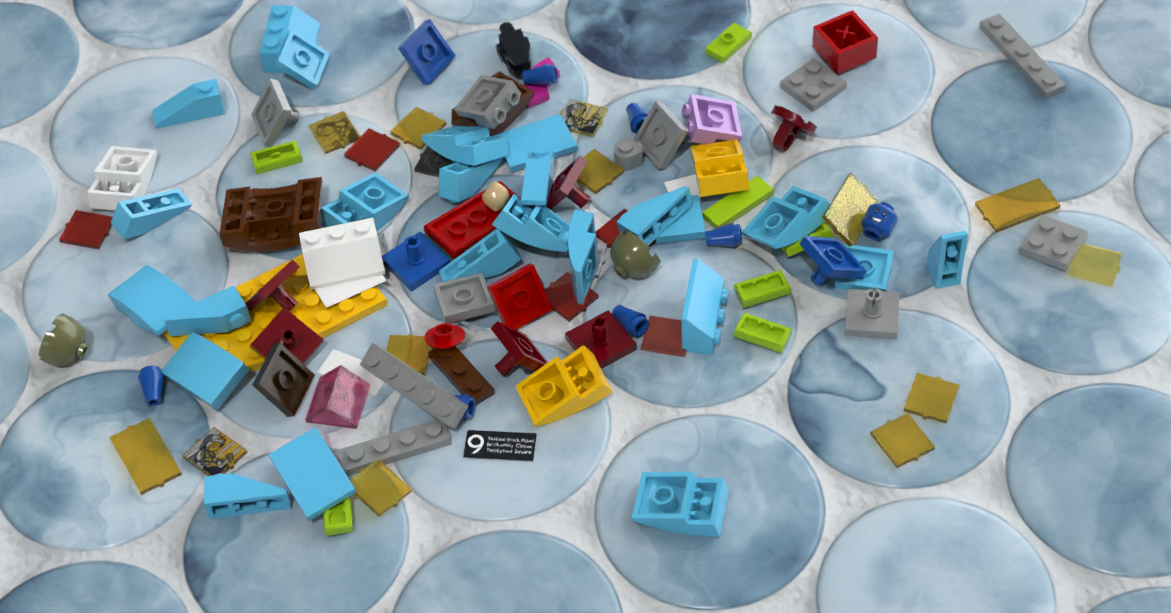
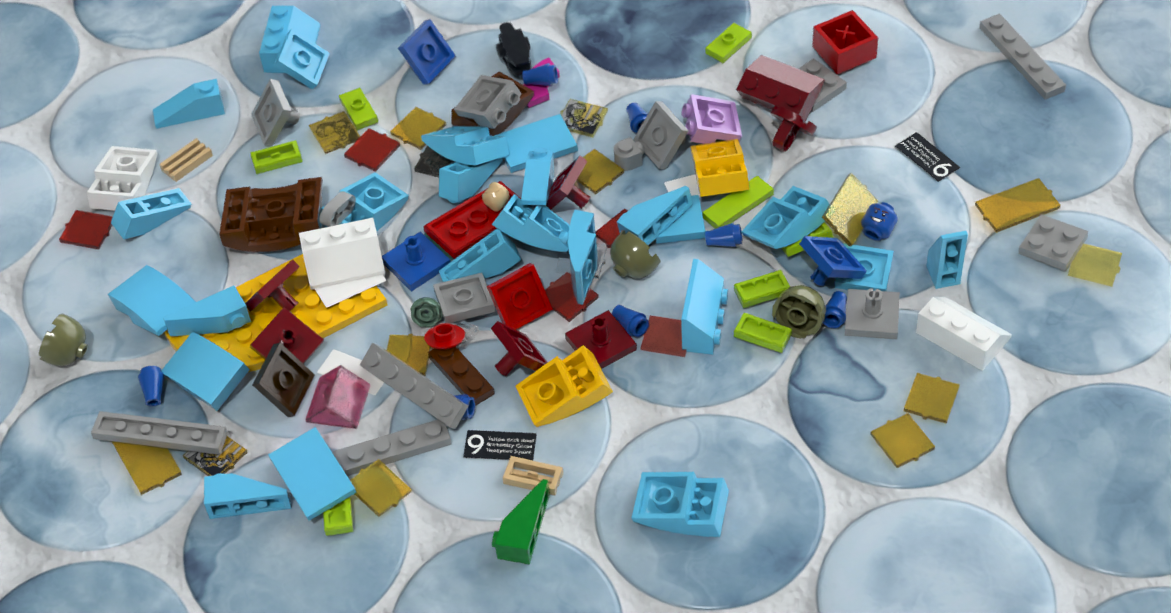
(159, 432): none -> light grey plate
(183, 159): none -> tan tile
(337, 209): none -> light grey beam
(358, 108): none -> lime plate
(426, 319): none -> sand green plate
(521, 526): none -> green slope
(530, 479): none -> tan tile
(776, 83): none -> dark red slope
(801, 310): none -> olive cylinder
(836, 310): none -> blue cone
(927, 156): none -> black sticker
(961, 332): none -> white slope

